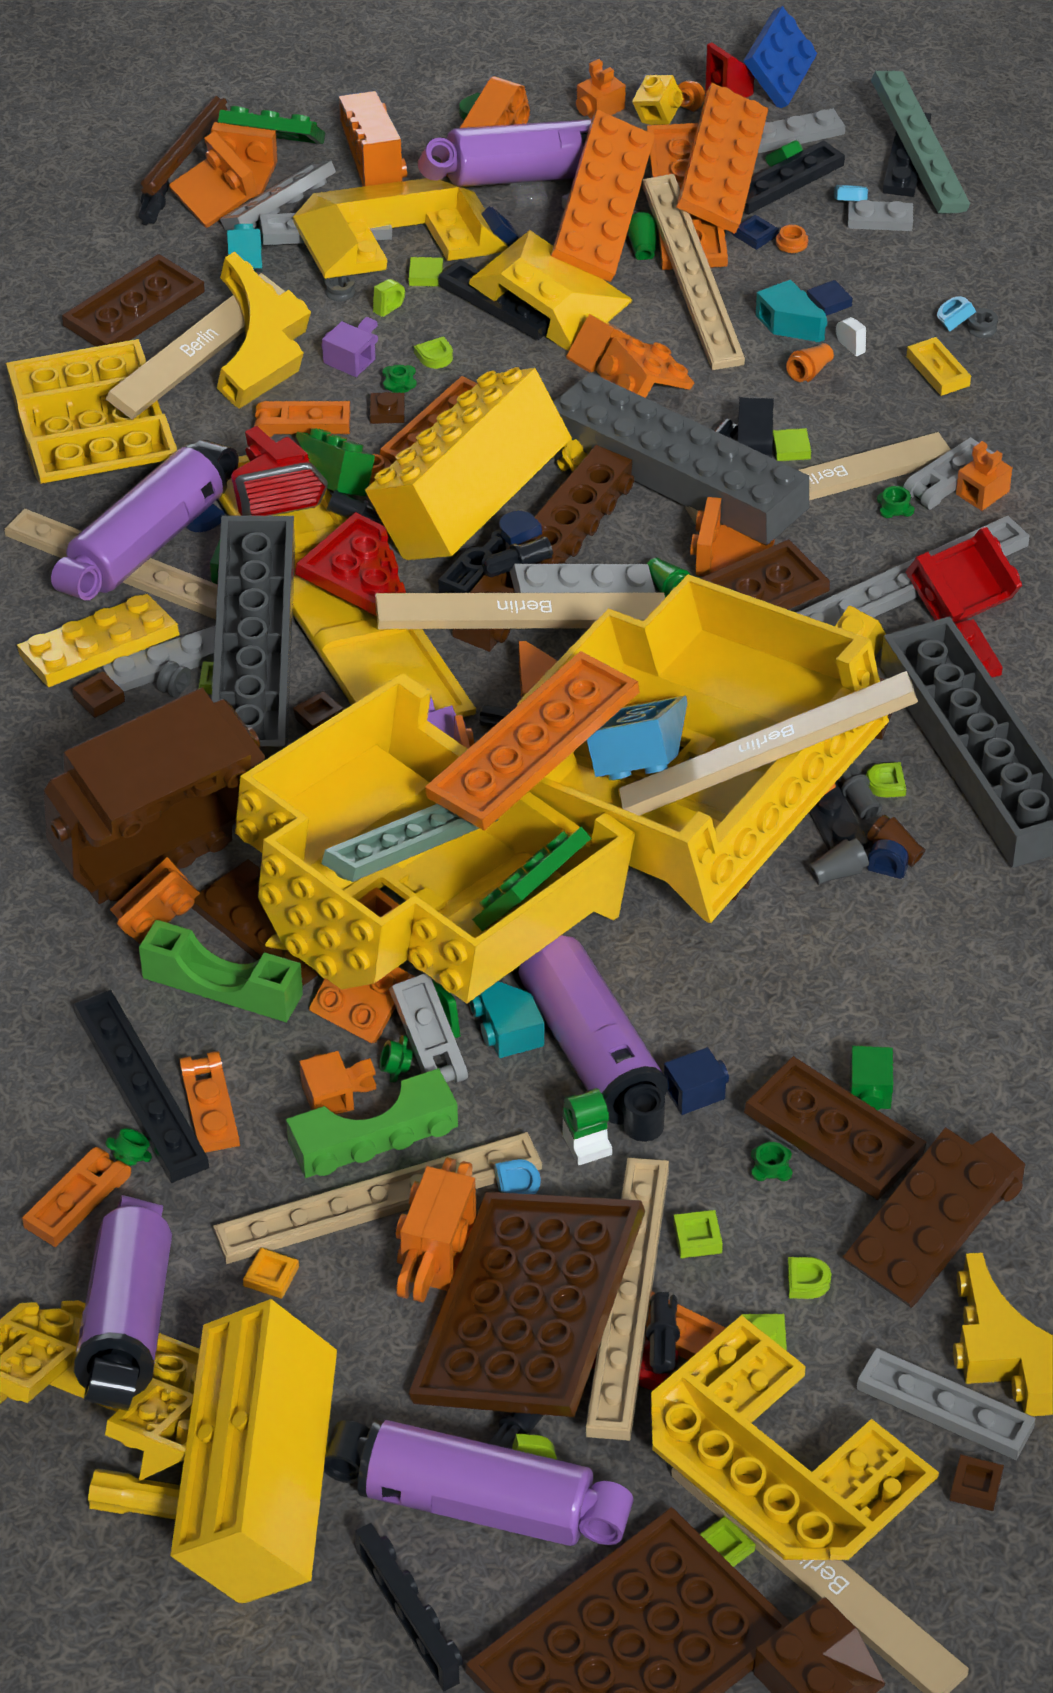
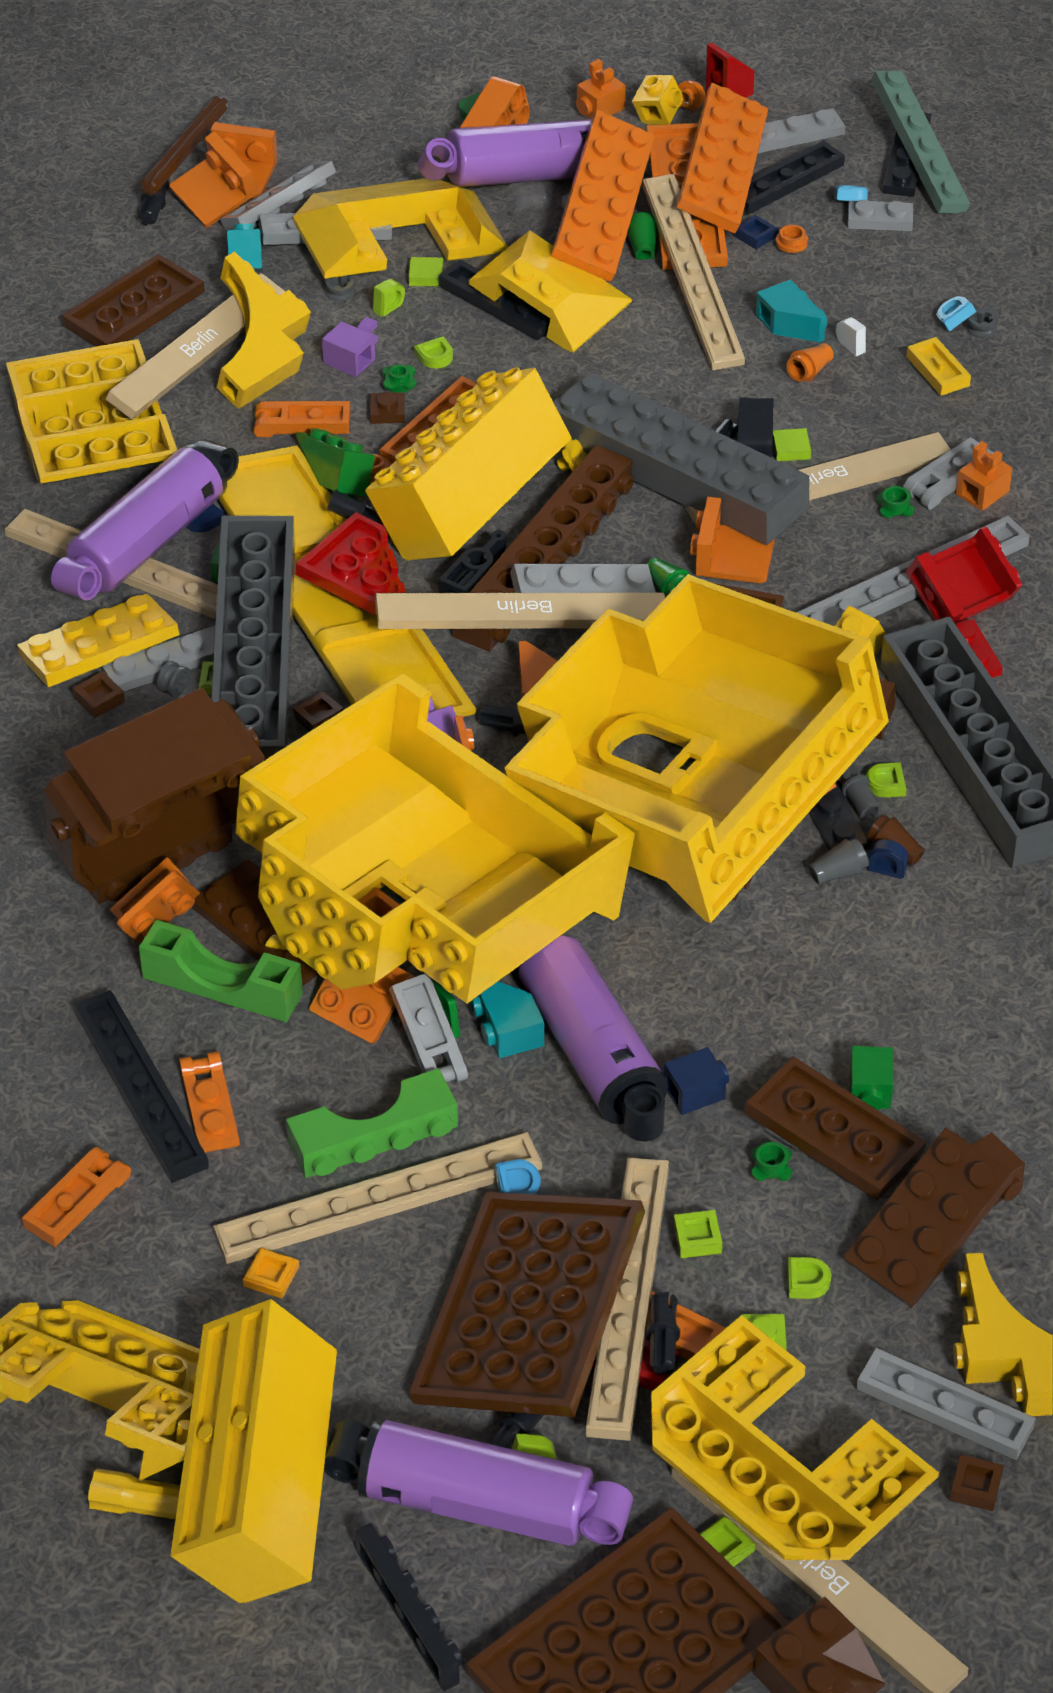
(123, 1304): medium lavender piece -> none
(130, 1147): green plate -> none
(276, 478): red piece -> none
(296, 129): green plate -> none
(331, 1085): orange brick -> none
(372, 139): orange wedge -> none
(395, 842): sand green plate -> none
(395, 1058): green plate -> none
(435, 1228): orange brick -> none
(500, 226): dark blue tile -> none
(517, 554): black axle -> none
(519, 527): dark blue tile -> none
(522, 883): green plate -> none
(532, 740): orange plate -> none
(586, 1126): green leg -> none
(593, 342): orange slope -> none
(638, 738): dark azure slope -> none
(640, 365): orange bracket -> none
(769, 744): tan tile -> none
(774, 575): reddish brown plate -> none
(780, 57): blue plate -> none
(784, 153): green tile -> none
(830, 297): dark blue tile -> none

